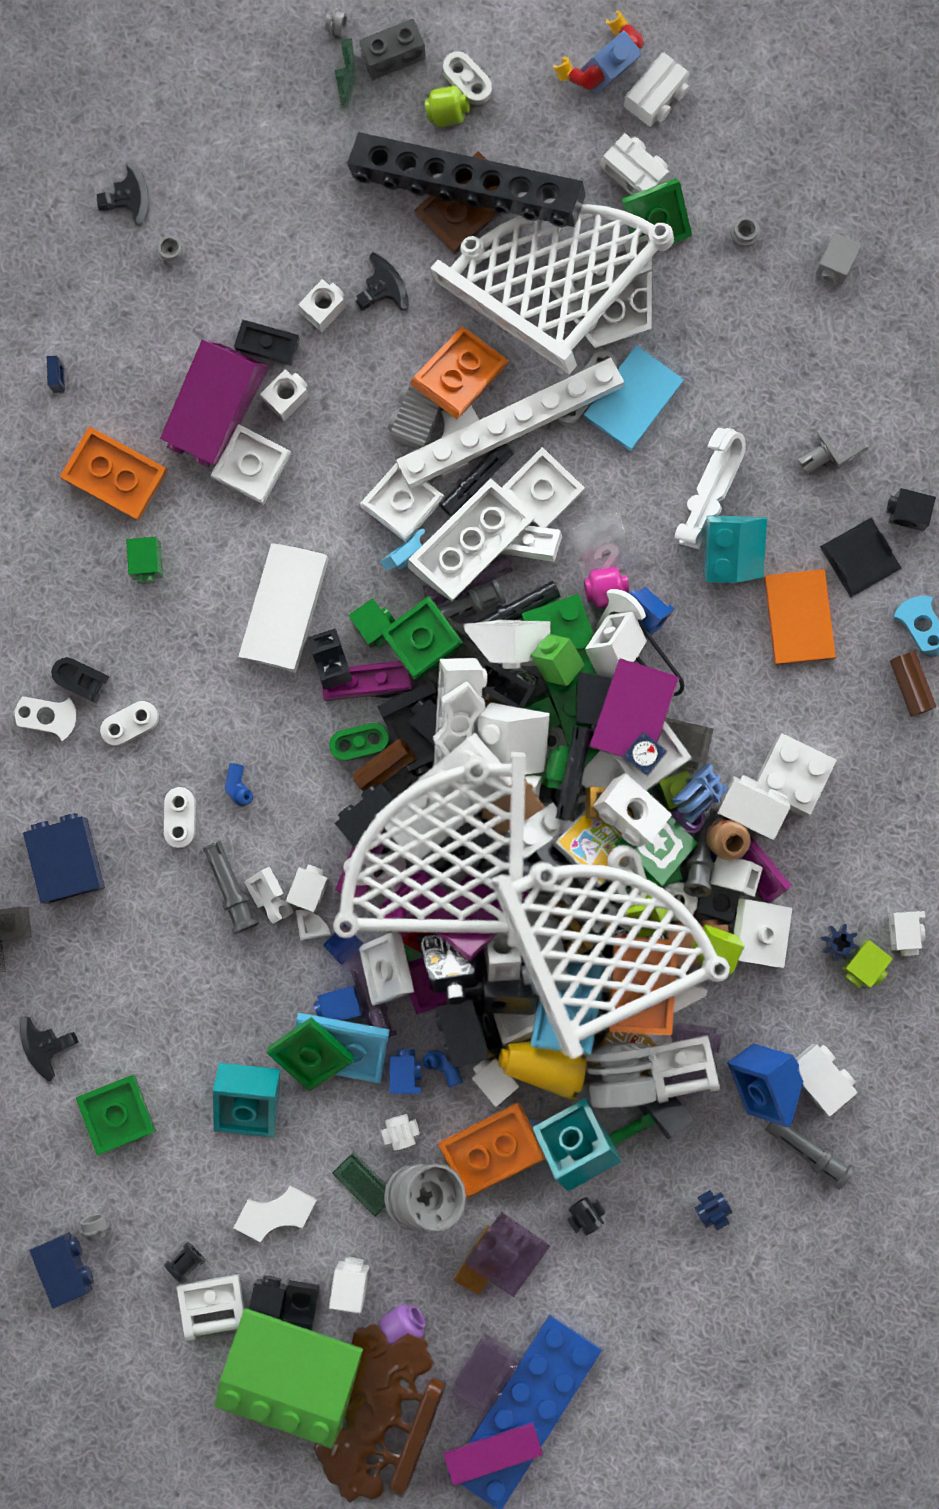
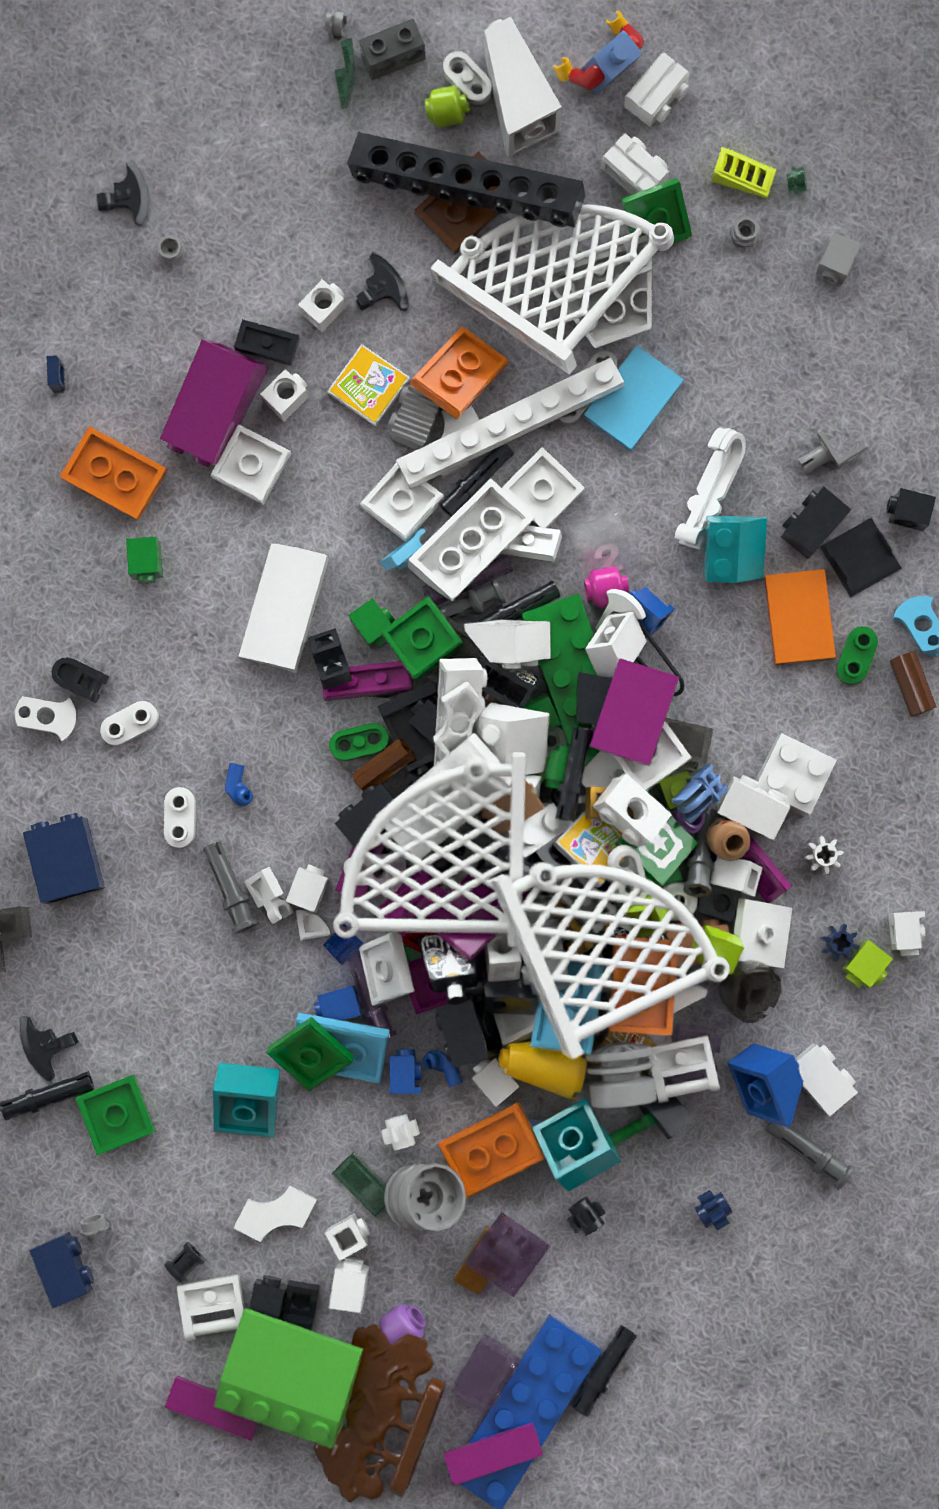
(45, 1096): none -> black pin
(198, 1403): none -> magenta tile
(348, 1236): none -> white brick
(368, 385): none -> tile
(520, 91): none -> white slope
(557, 659): bright green brick -> none
(597, 1381): none -> black pin
(645, 754): tile -> none
(730, 180): none -> neon yellow slope
(750, 990): none -> clear smoke cylinder
(796, 180): none -> clear green plate
(815, 523): none -> black brick
(827, 847): none -> white gear
(856, 654): none -> green plate

